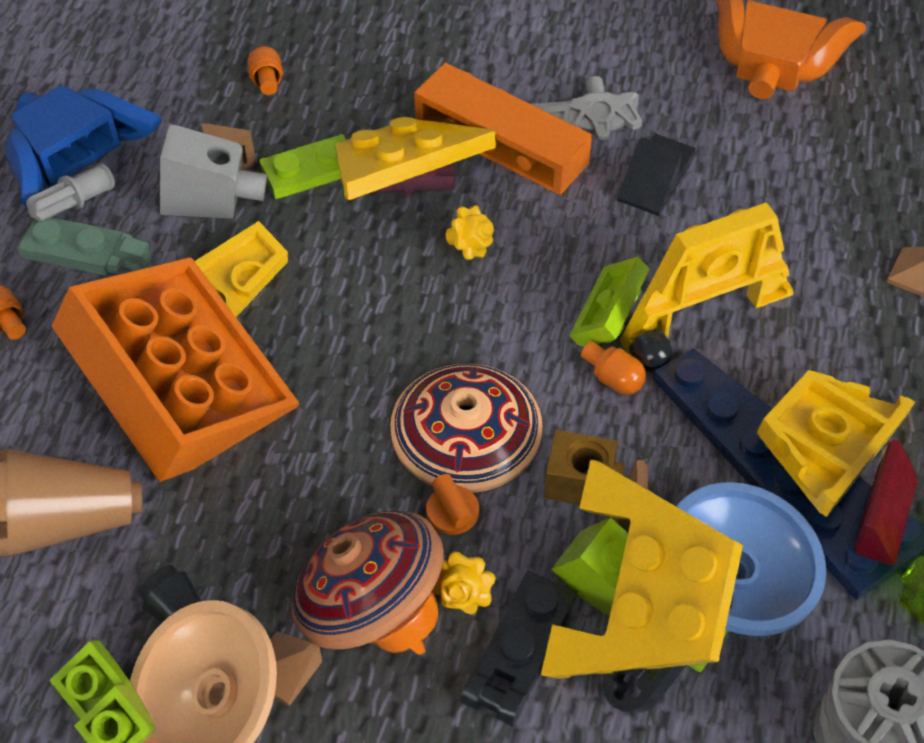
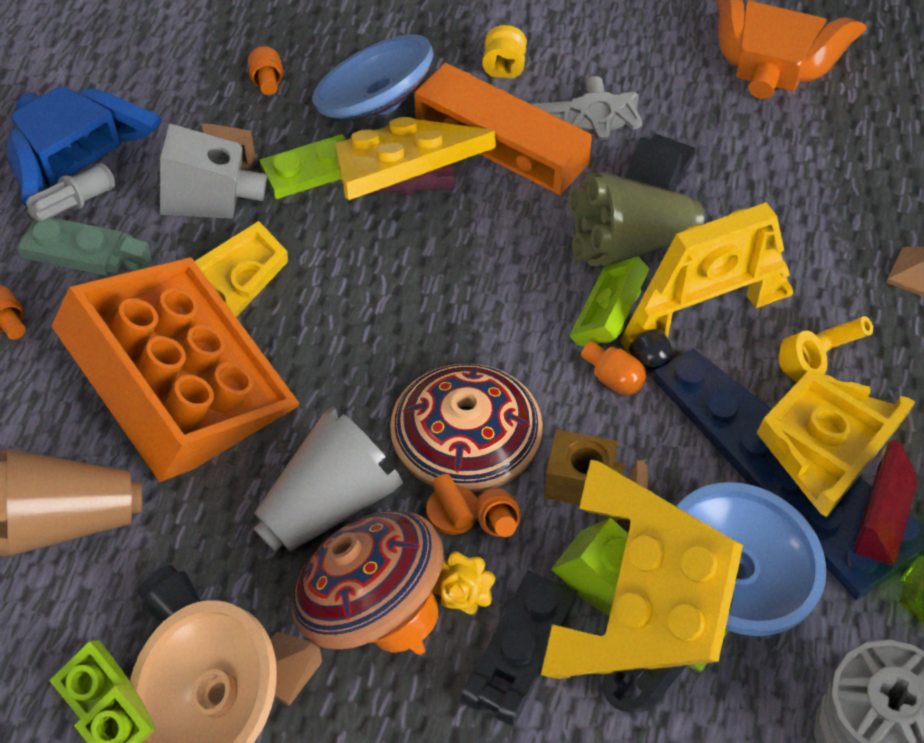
(324, 484): none -> light grey cone
(374, 78): none -> medium blue dish
(470, 232): yellow plant -> none
(501, 511): none -> orange cylinder
(504, 52): none -> yellow wheel
(626, 218): none -> olive cone
(808, 351): none -> yellow plate

